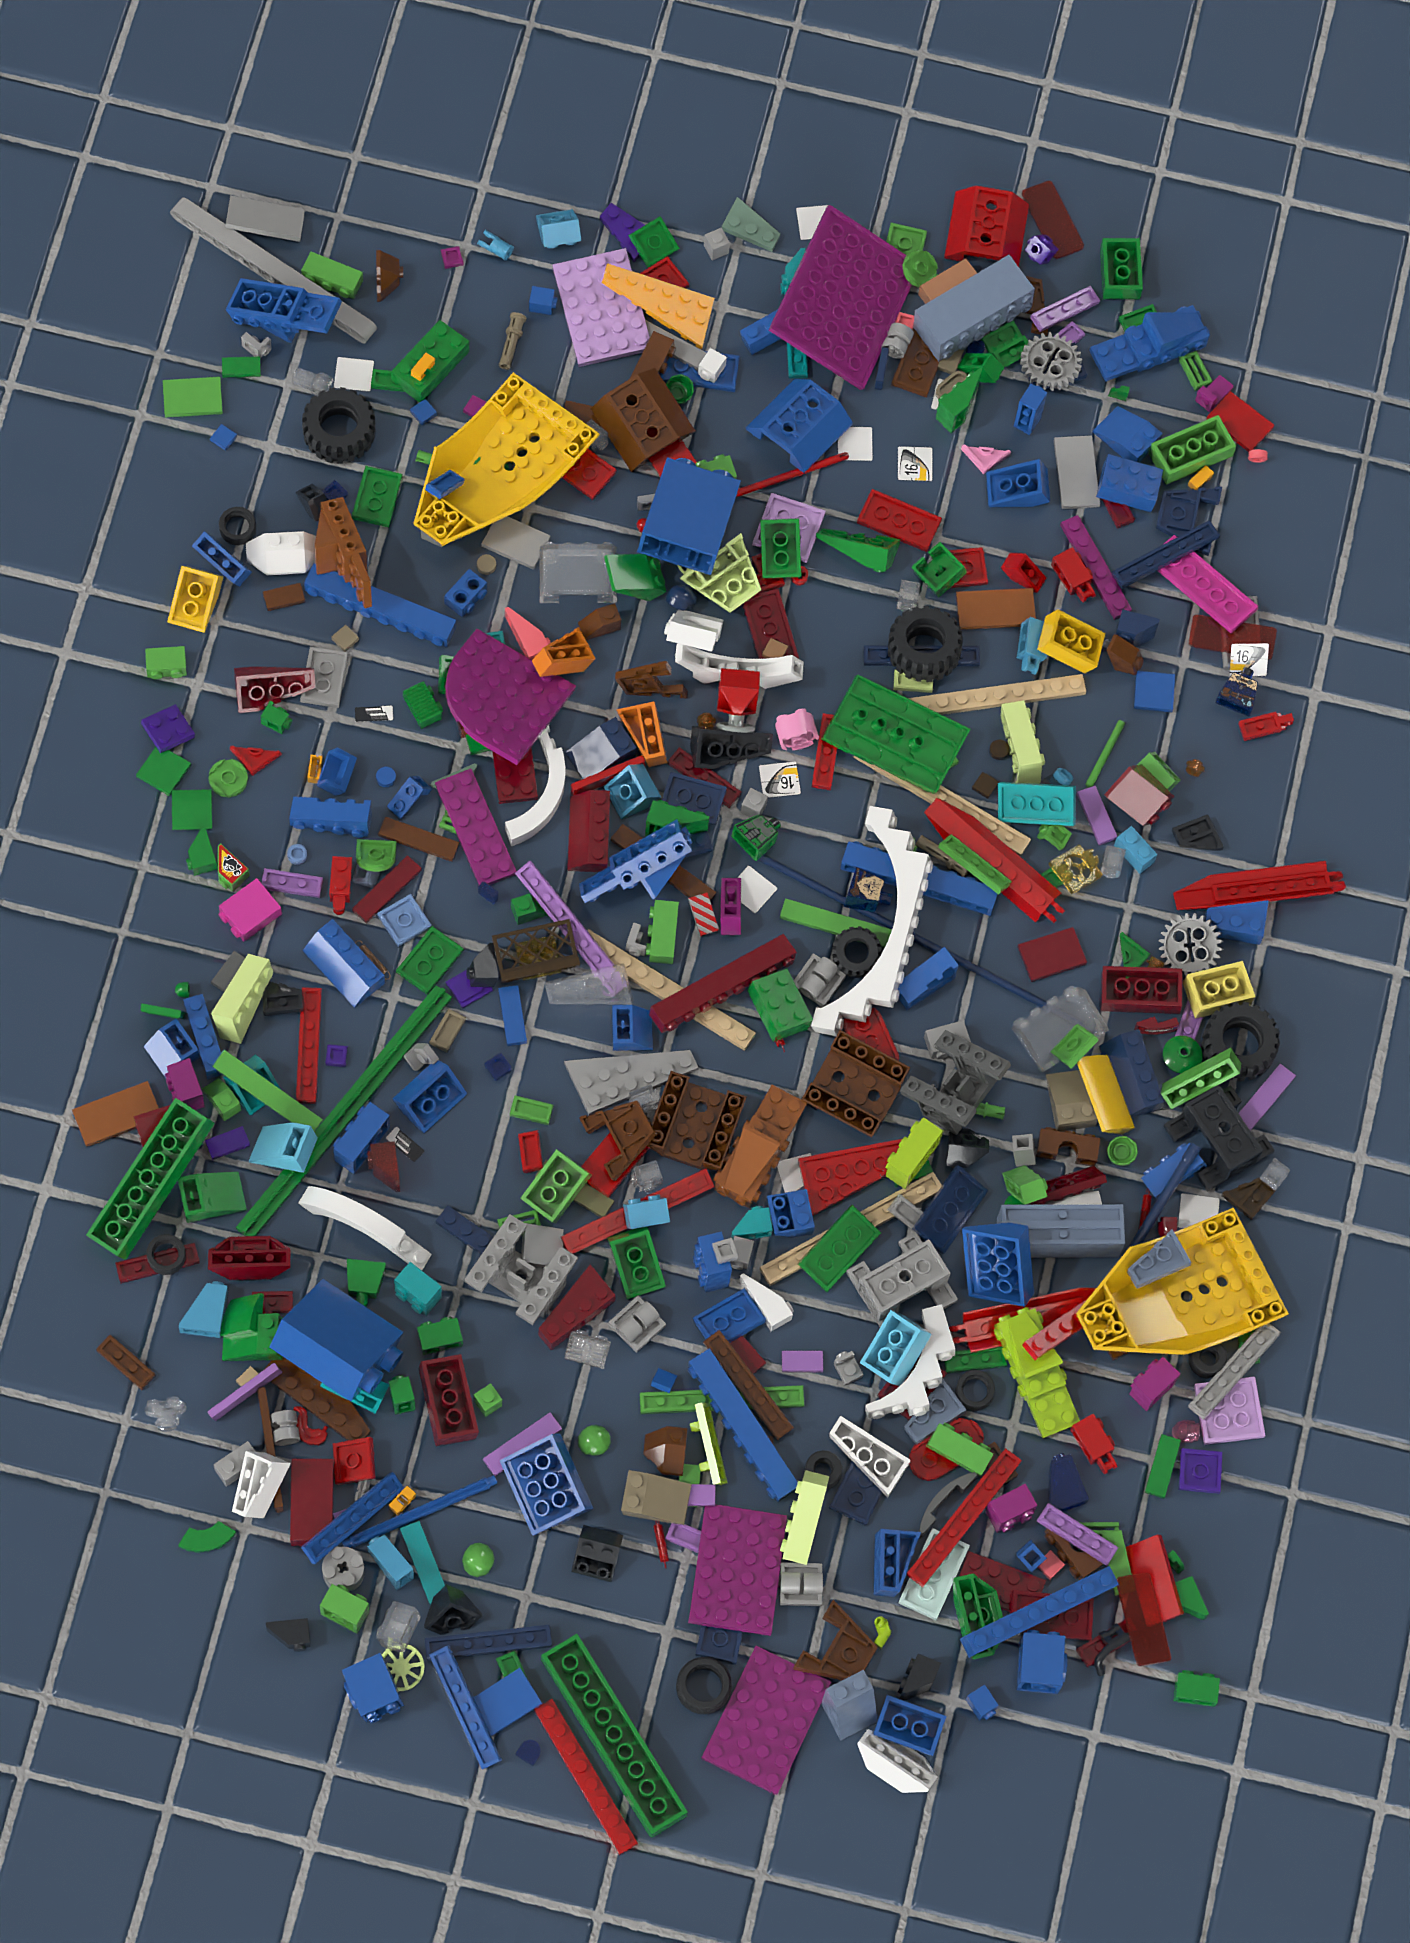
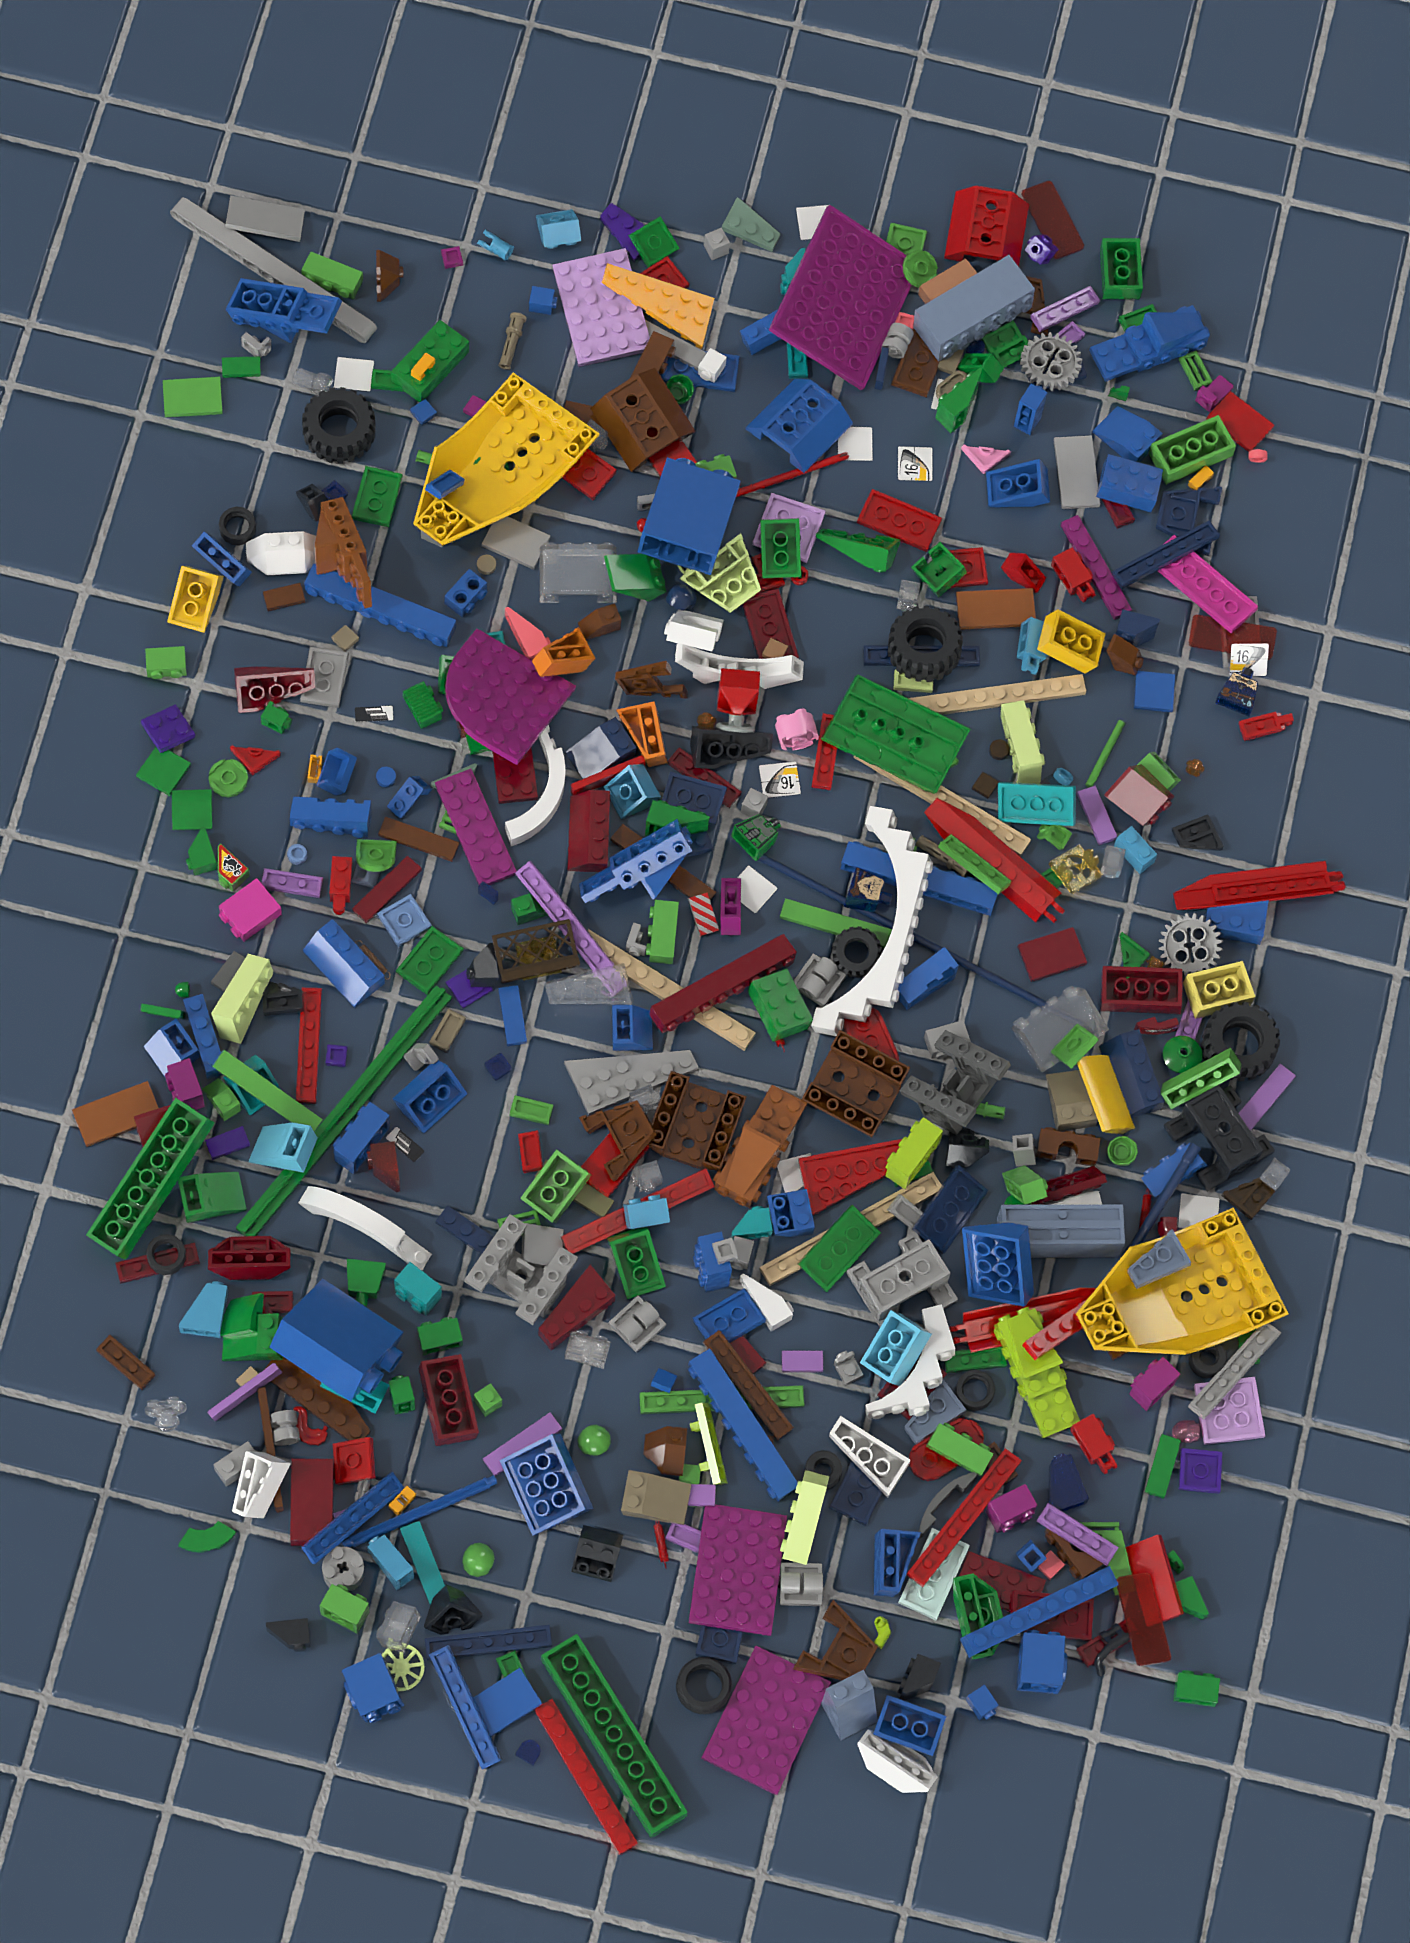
(223, 437): blue tile -> none

